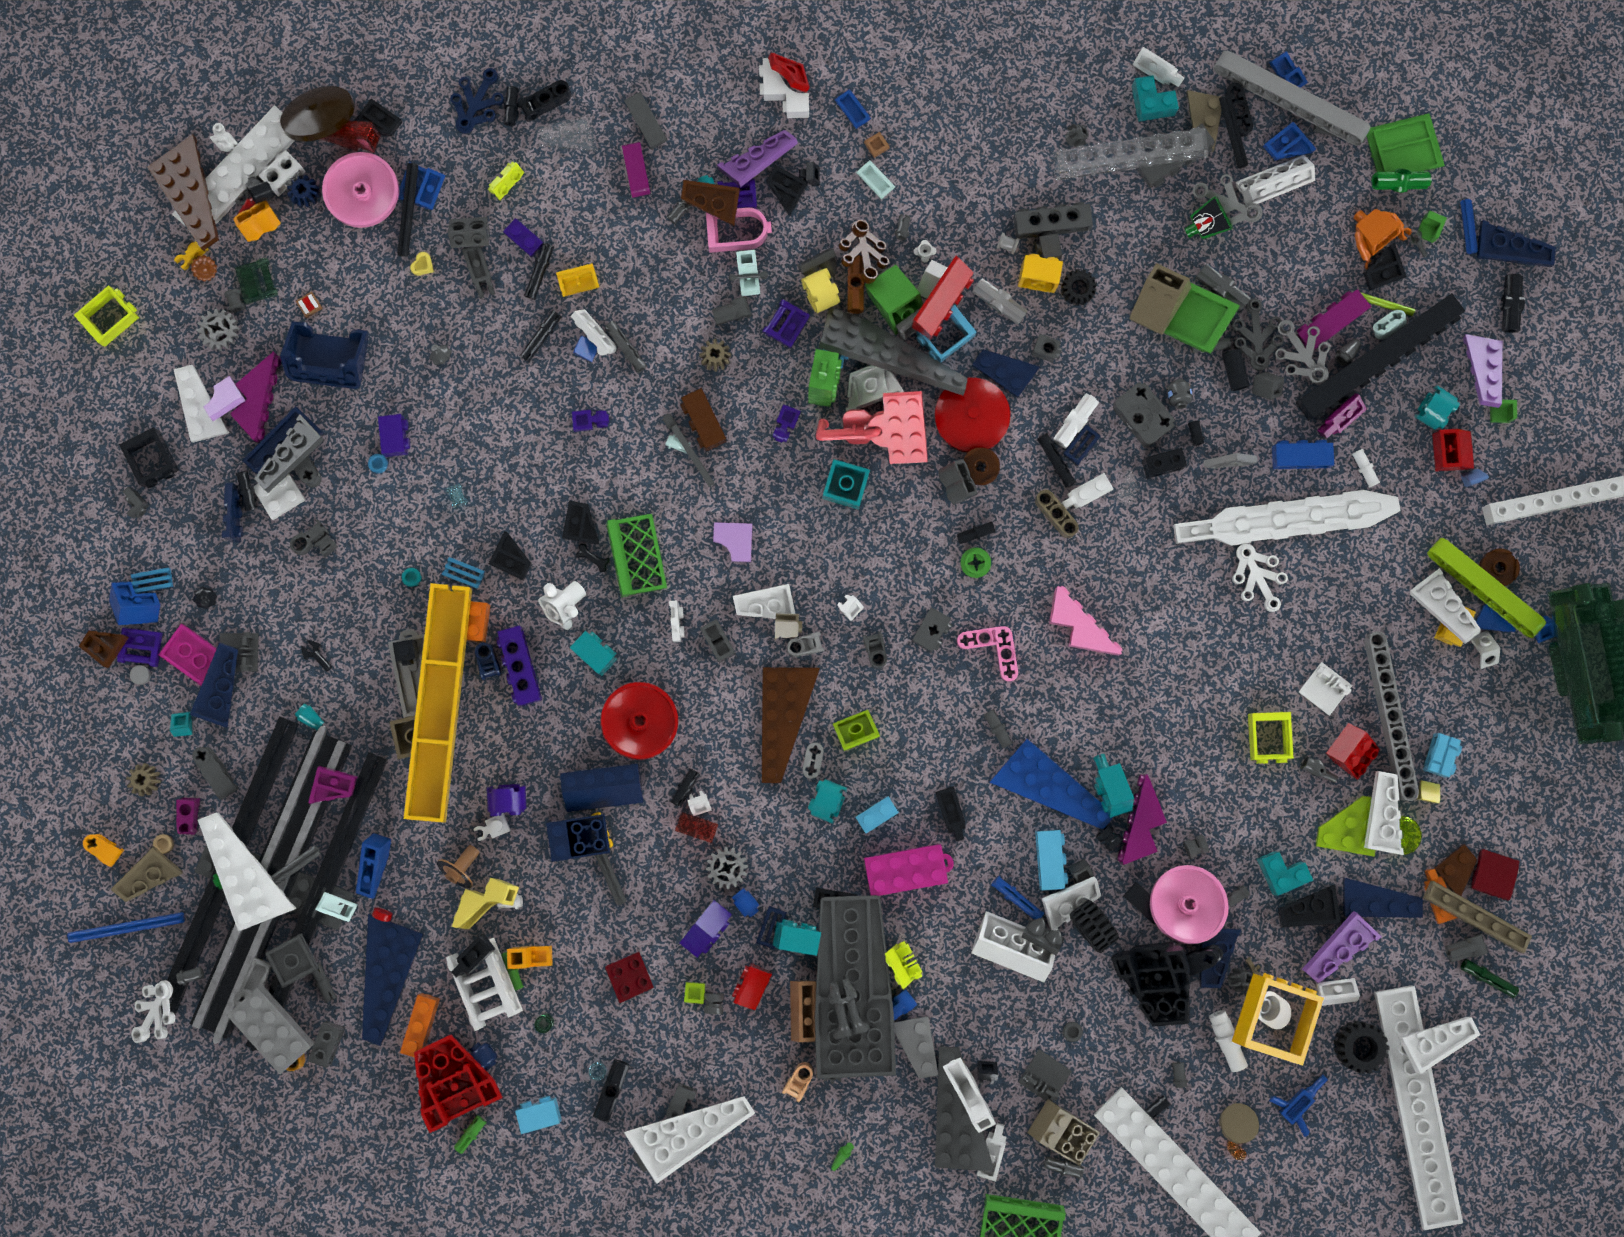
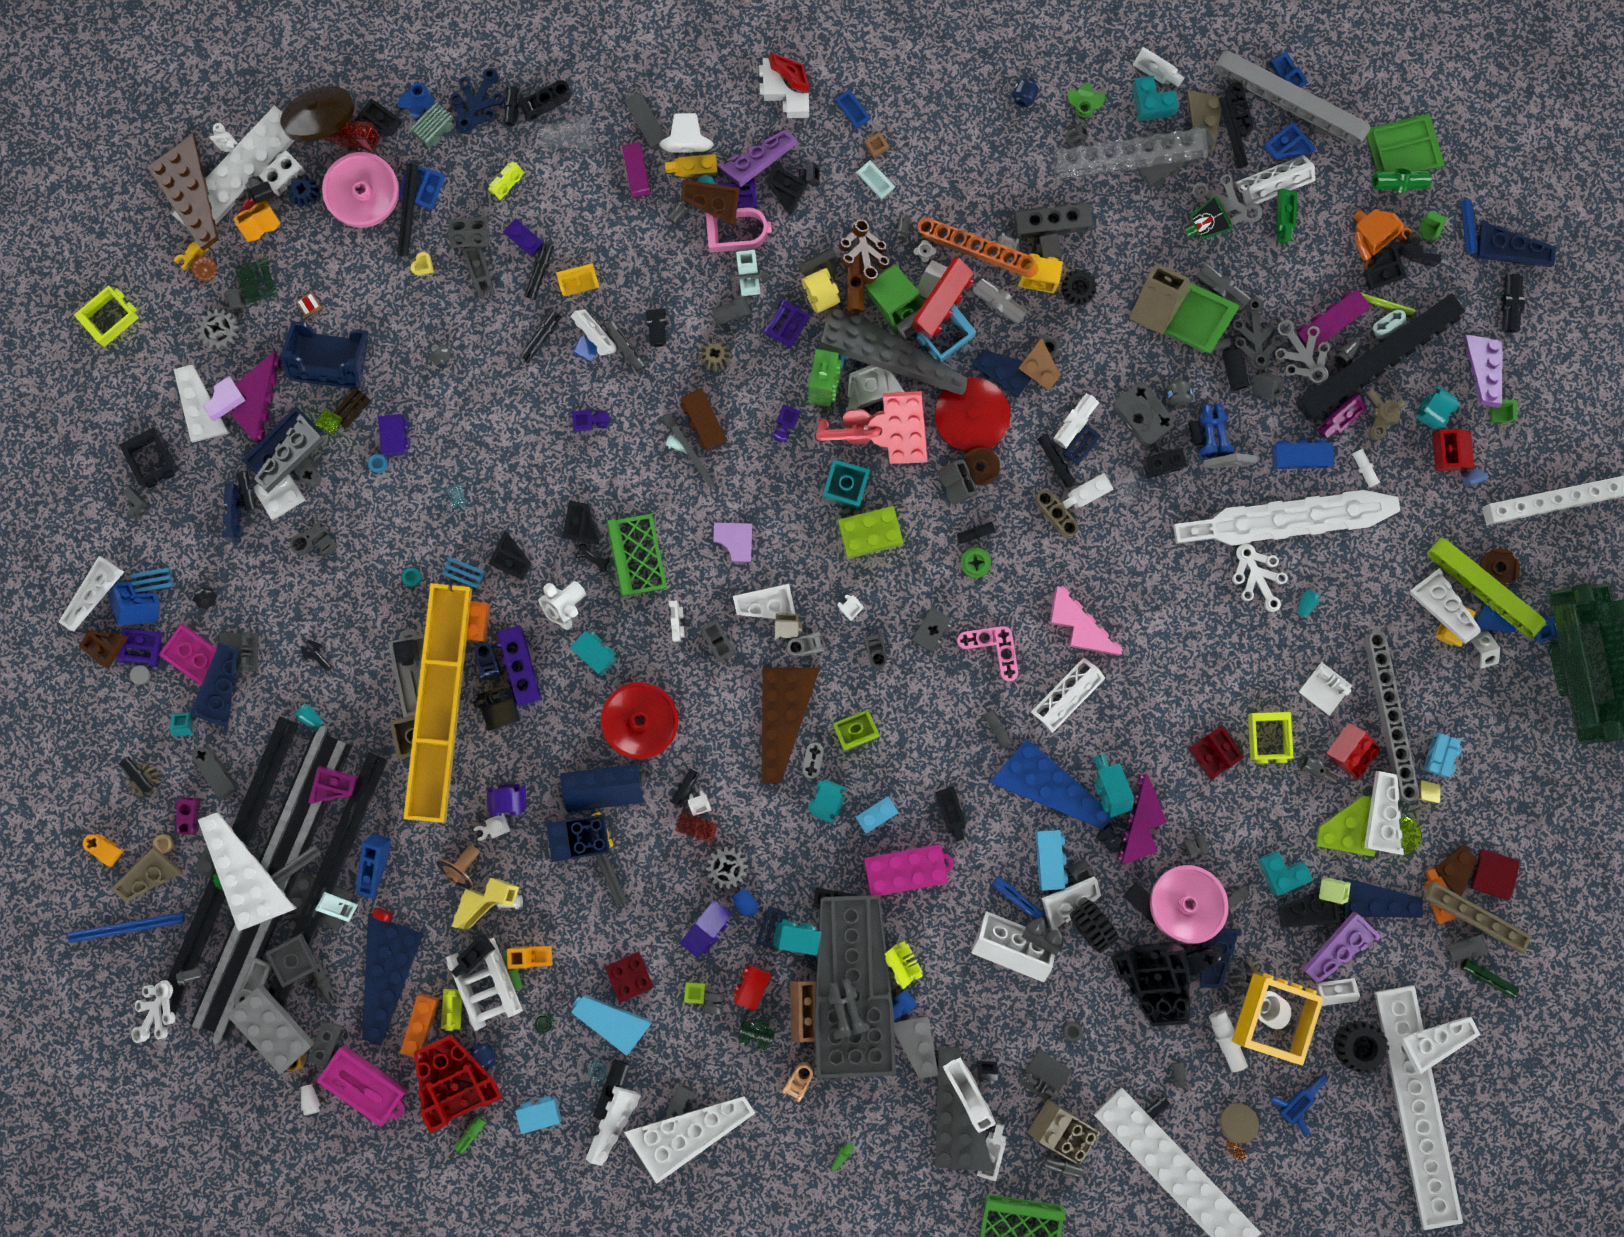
(92, 590): none -> white wing
(136, 775): none -> black pin
(309, 1100): none -> white cone
(328, 422): none -> clear neon green tile
(360, 395): none -> dark brown tile
(363, 1086): none -> dark pink piece
(416, 103): none -> blue plate
(432, 125): none -> sand green brick
(451, 1010): none -> neon yellow hinge
(497, 707): none -> black hinge
(610, 1128): none -> white wing
(612, 1023): none -> medium azure slope
(656, 322): none -> black piece
(686, 135): none -> white piece
(693, 165): none -> yellow hinge
(758, 1031): none -> clear green hips
(870, 532): none -> lime brick
(985, 250): none -> orange beam
(1025, 92): none -> dark blue head
(1040, 365): none -> medium nougat wing
(1071, 696): none -> white fence
(1086, 98): none -> bright green plate
(1206, 419): none -> blue piece
(1216, 752): none -> dark red slope
(1286, 214): none -> green hinge
(1308, 603): none -> teal cone
(1334, 890): none -> yellowish green panel
(1385, 414): none -> dark tan piece
(1416, 254): none -> black slope

